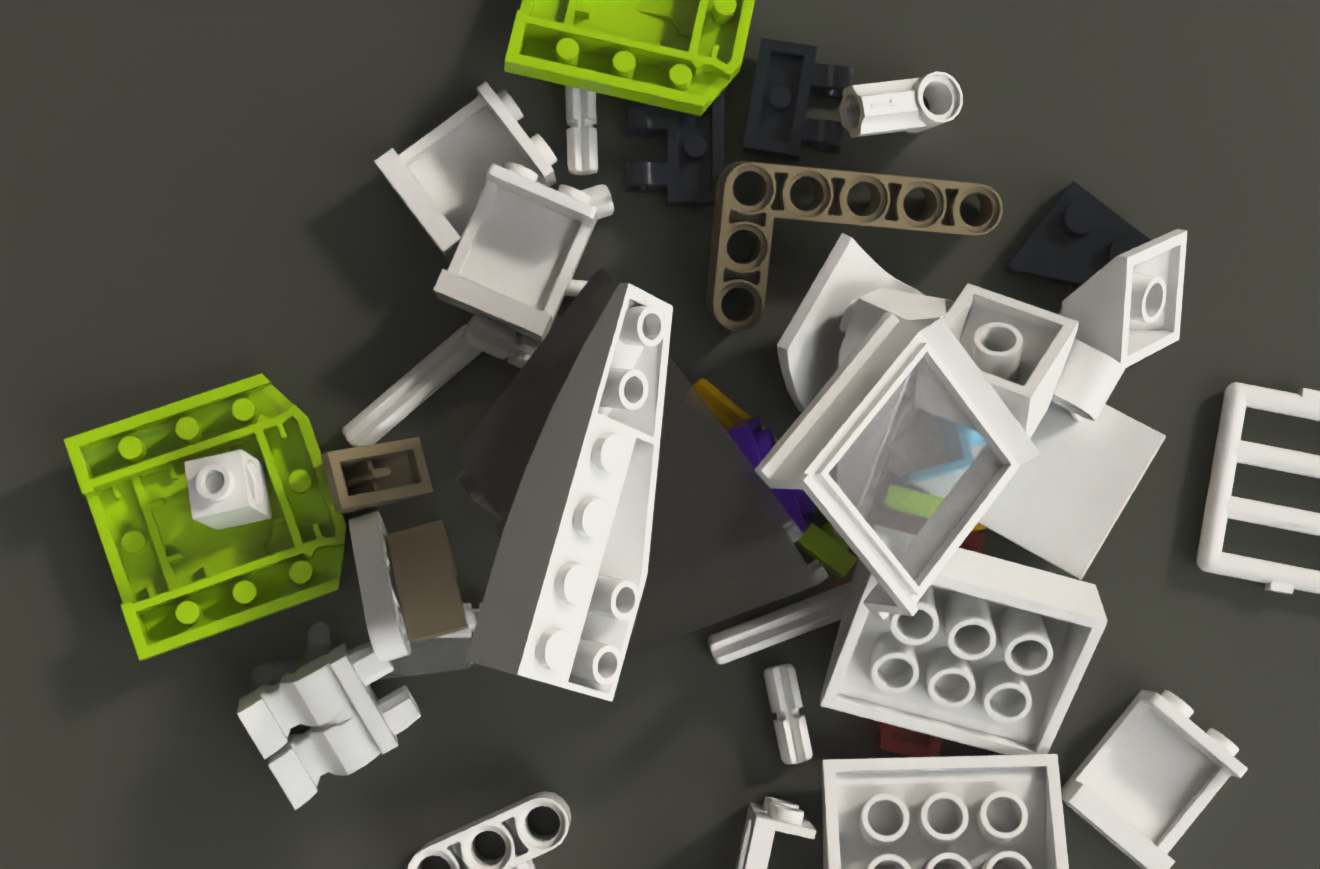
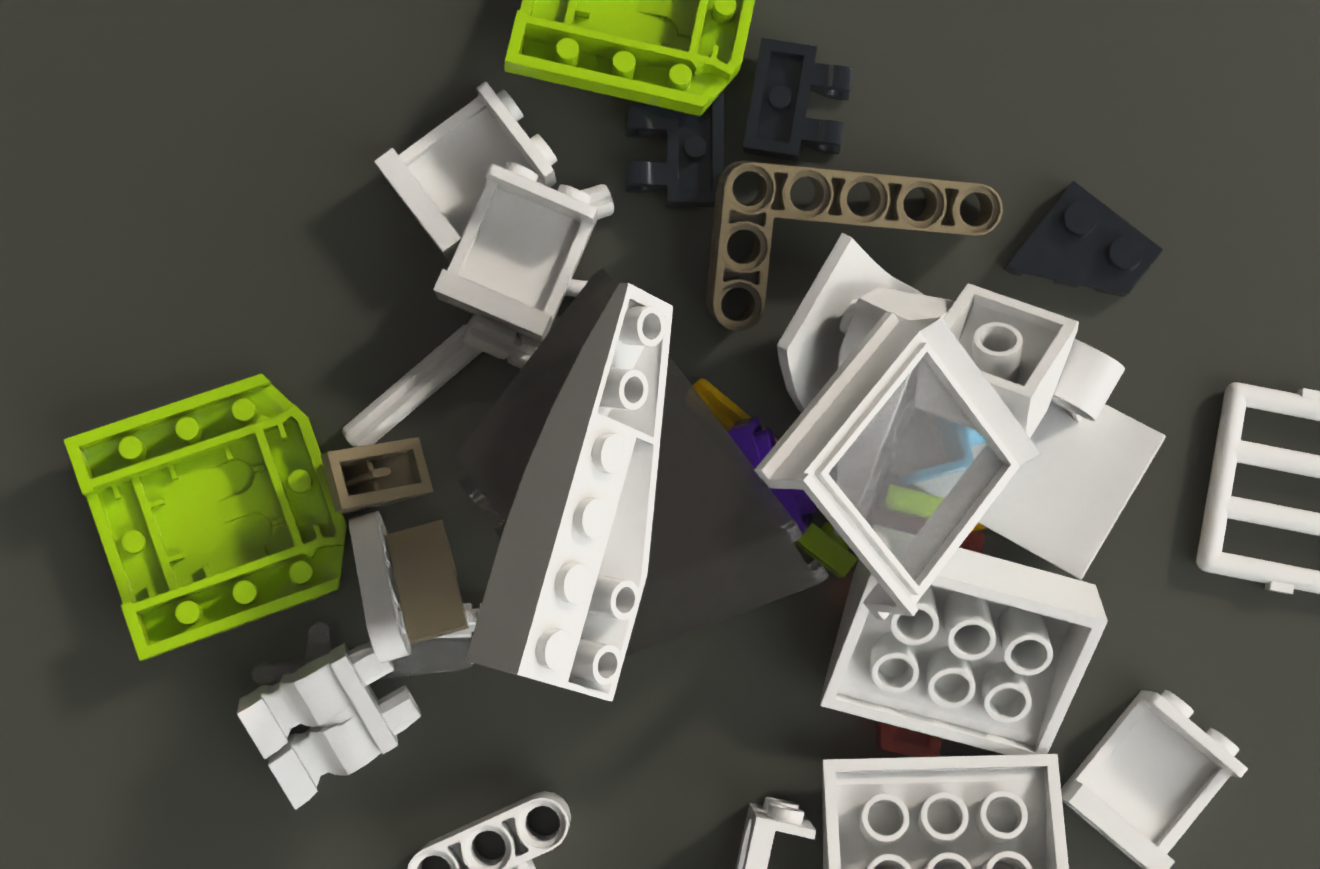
(227, 490): white brick -> none
(582, 136): white piece -> none
(779, 625): white axle -> none
(790, 725): white piece -> none
(900, 105): white piece -> none
(1133, 300): white slope -> none

